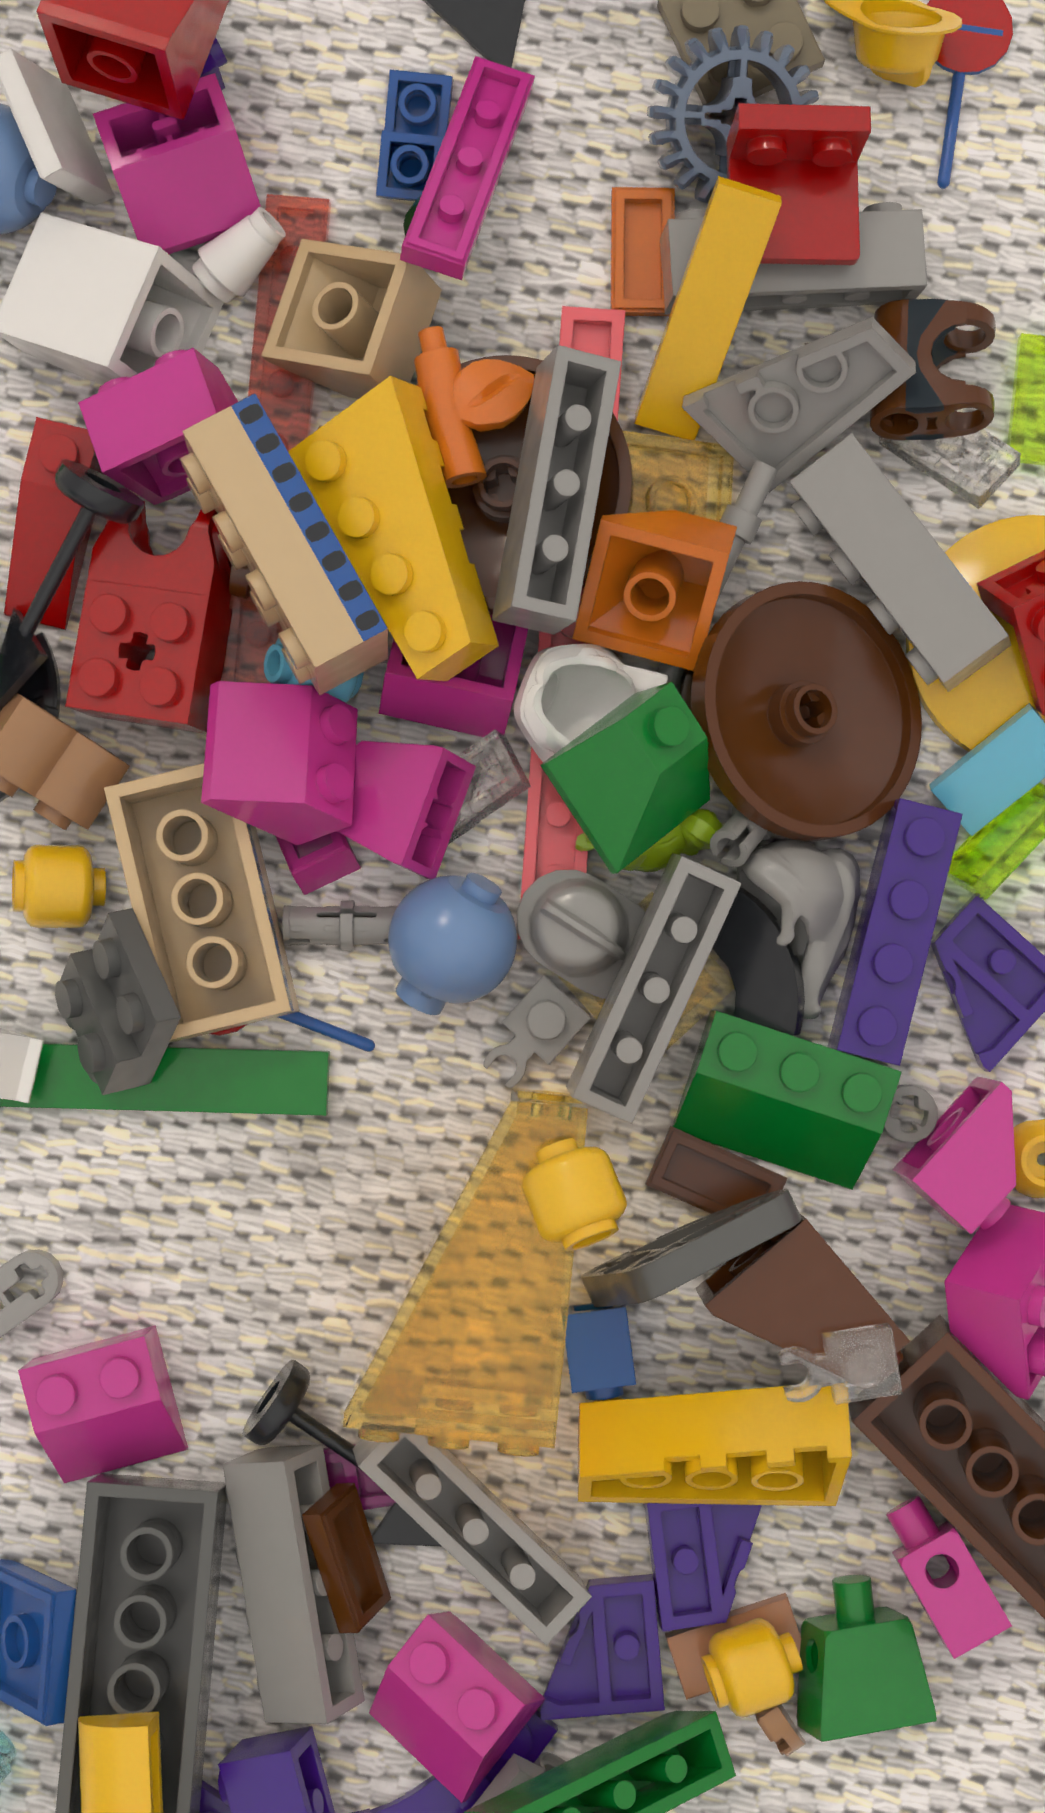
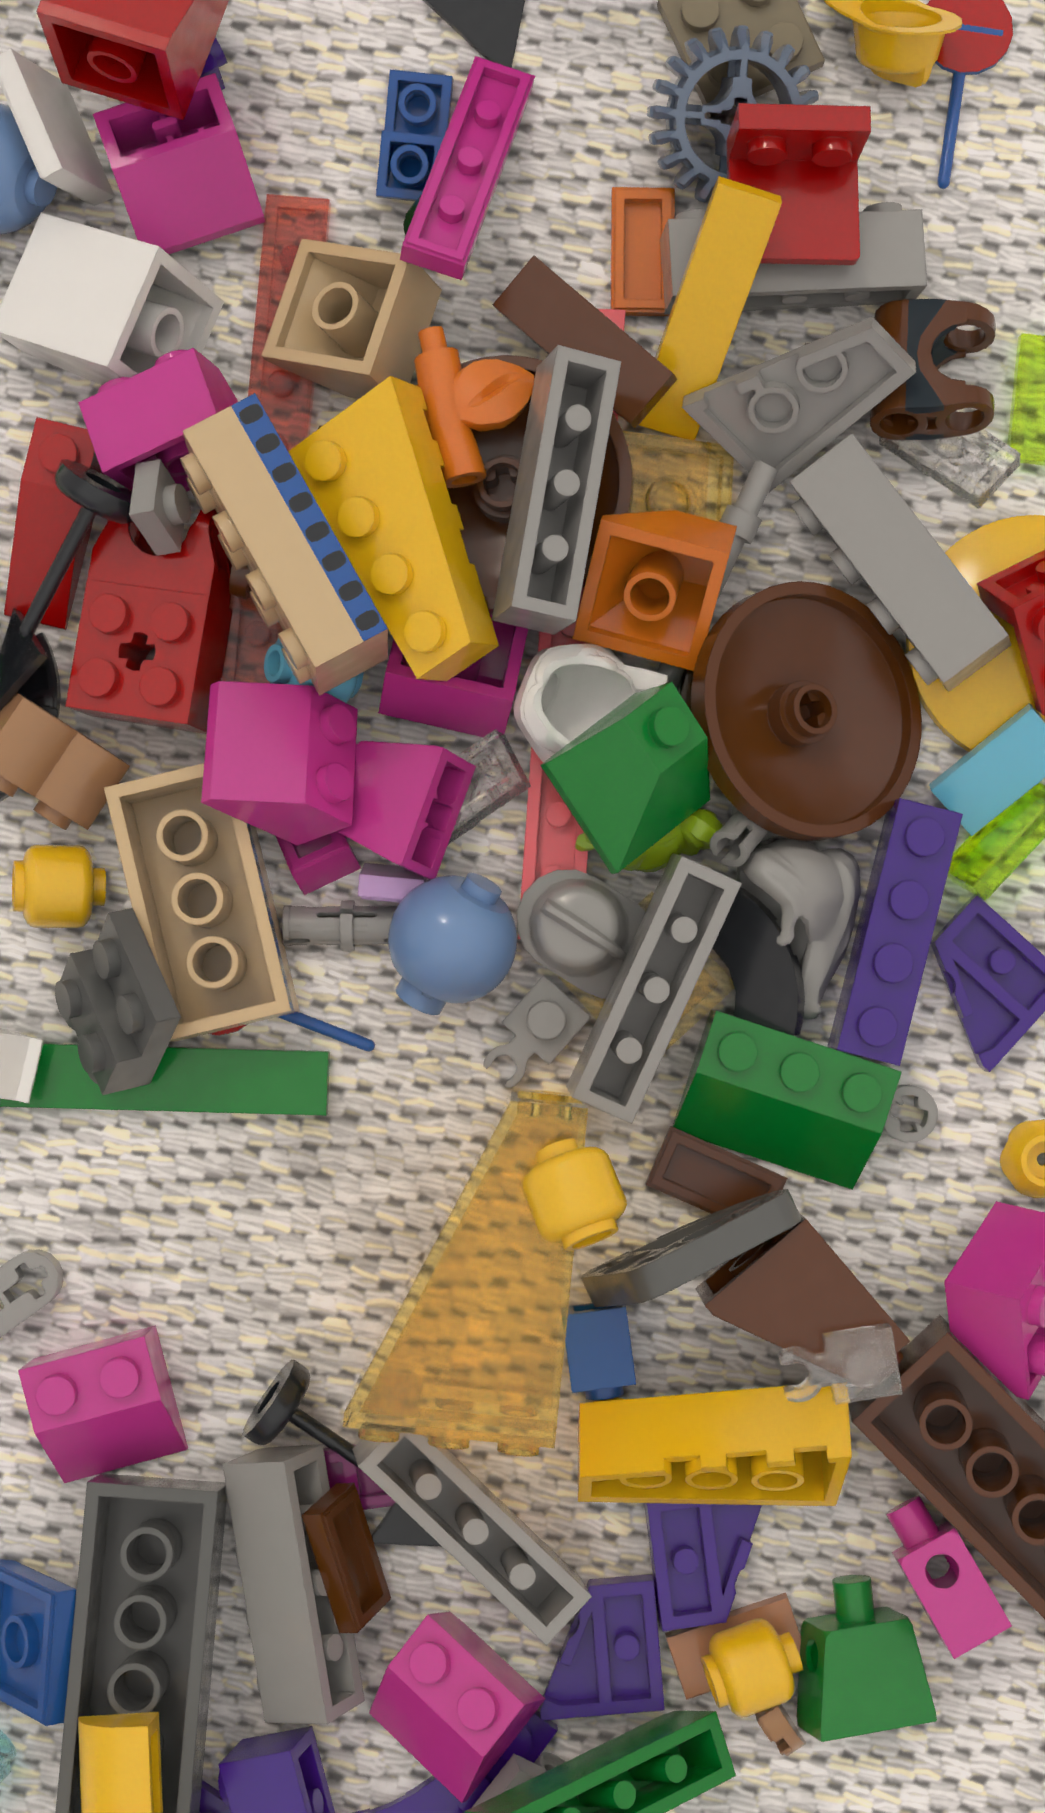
(159, 507): none -> light grey plate
(238, 255): white cone -> none
(386, 882): none -> lavender tile
(558, 315): none -> reddish brown tile
(968, 1158): dark pink slope -> none

